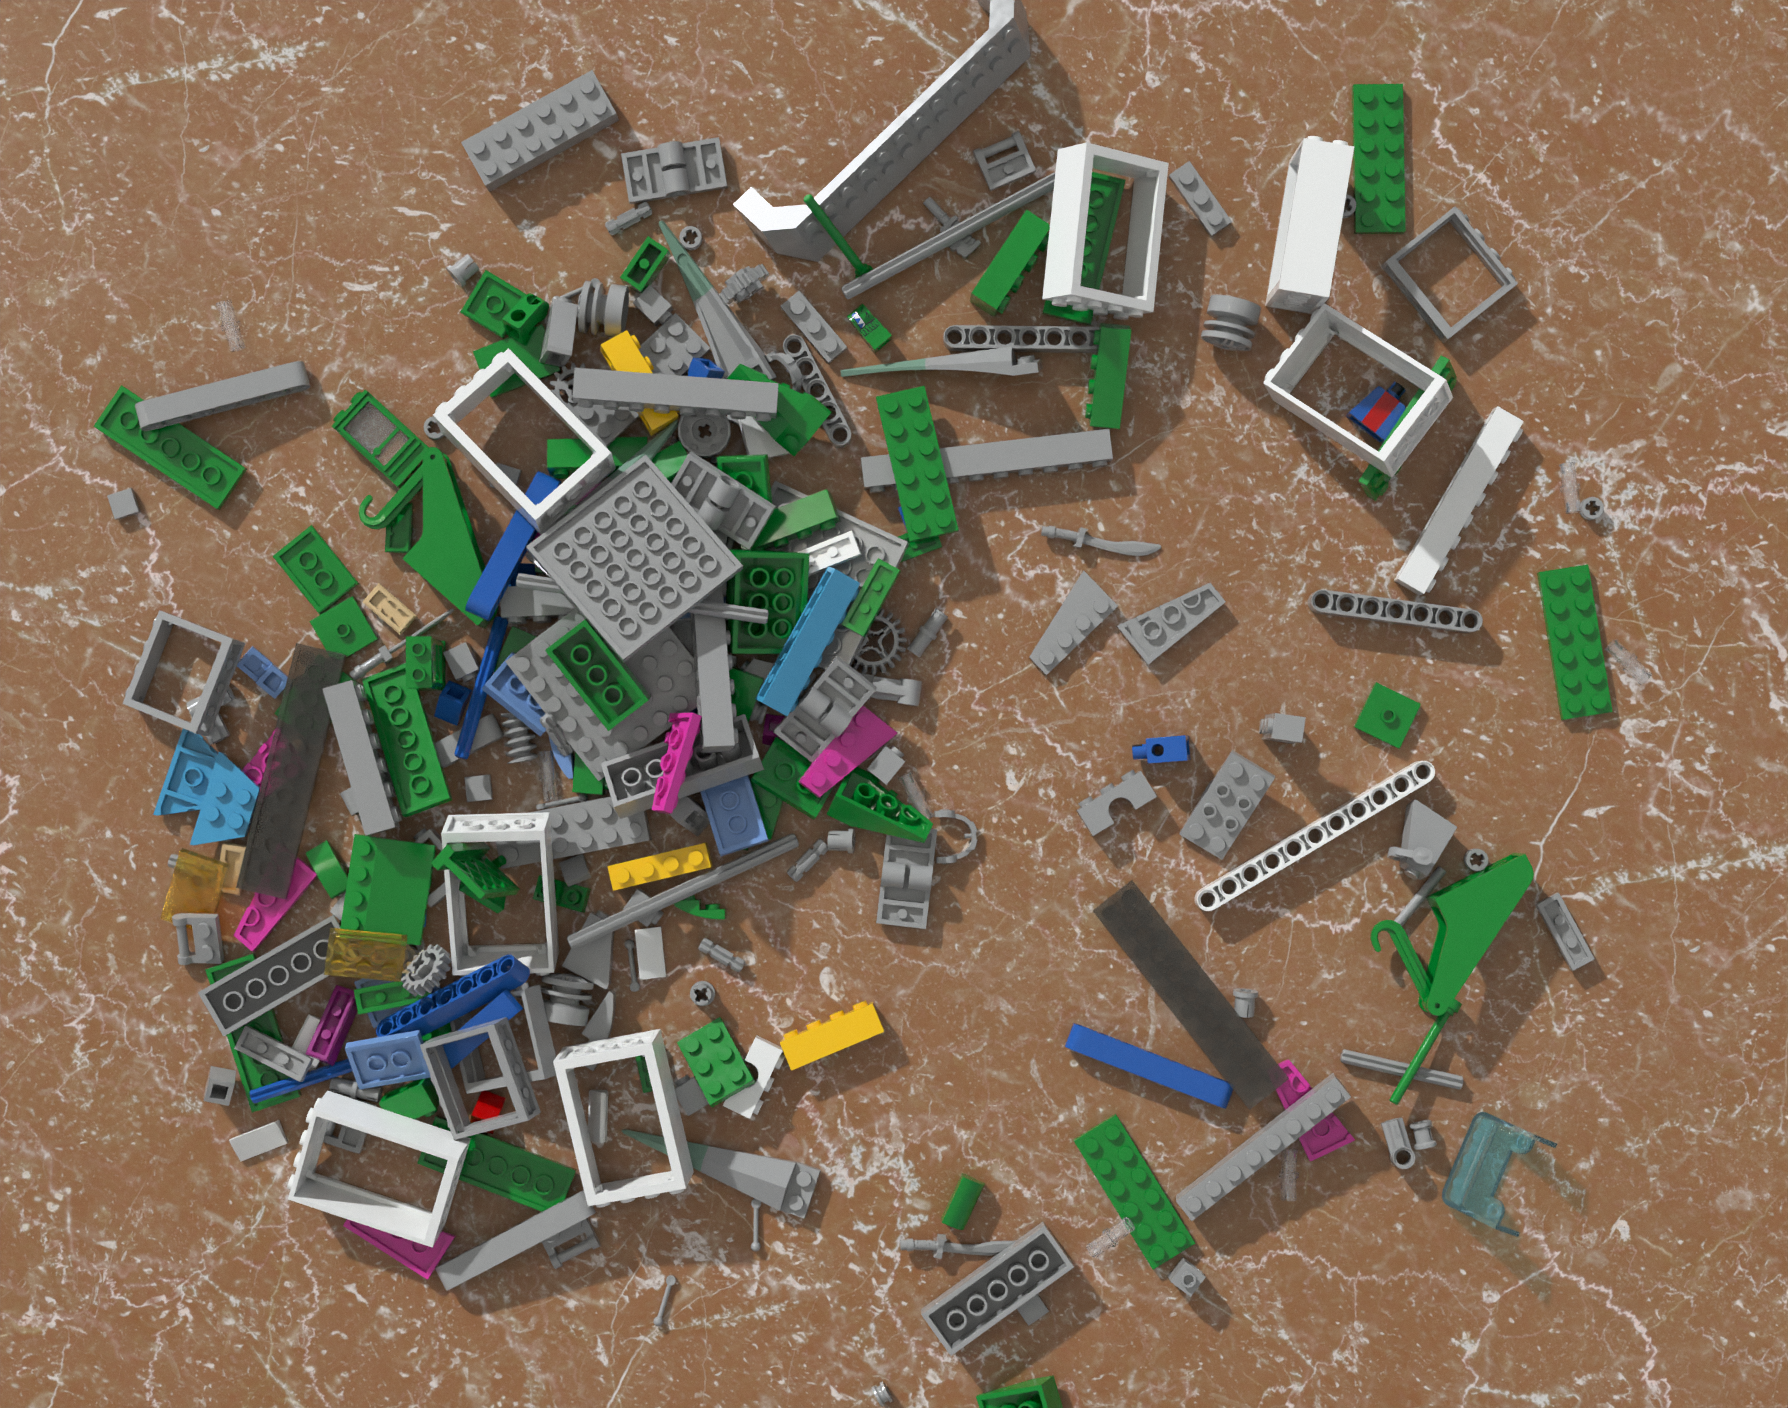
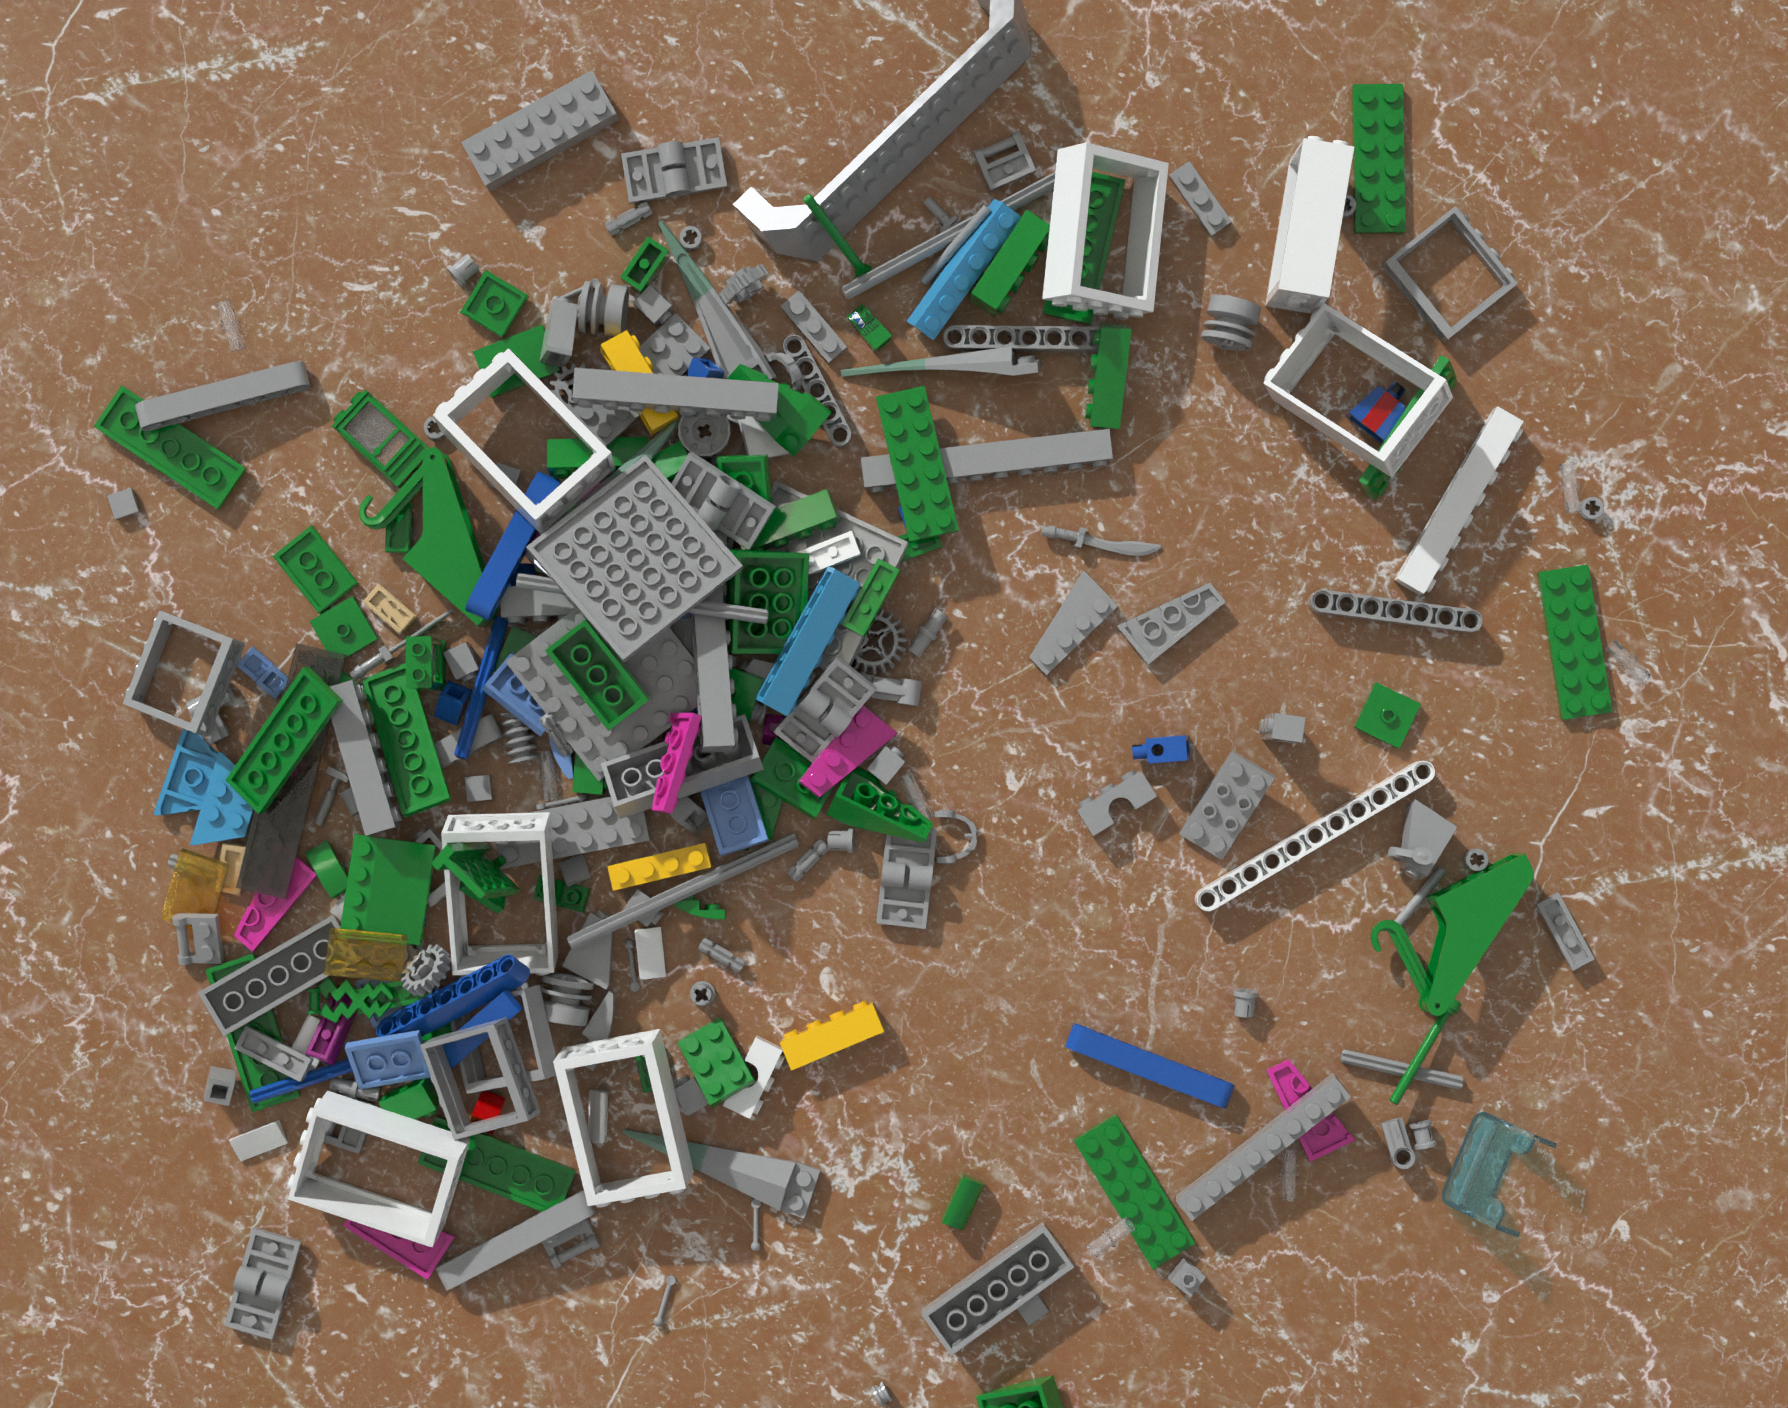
(263, 1283): none -> light grey plate
(284, 740): none -> green plate
(330, 794): none -> light grey piece
(358, 999): none -> green piece
(524, 317): green leg -> none
(940, 1246): light grey sword -> none
(955, 244): none -> light grey bar
(963, 270): none -> dark azure brick
(1190, 994): clear smoke plate -> none

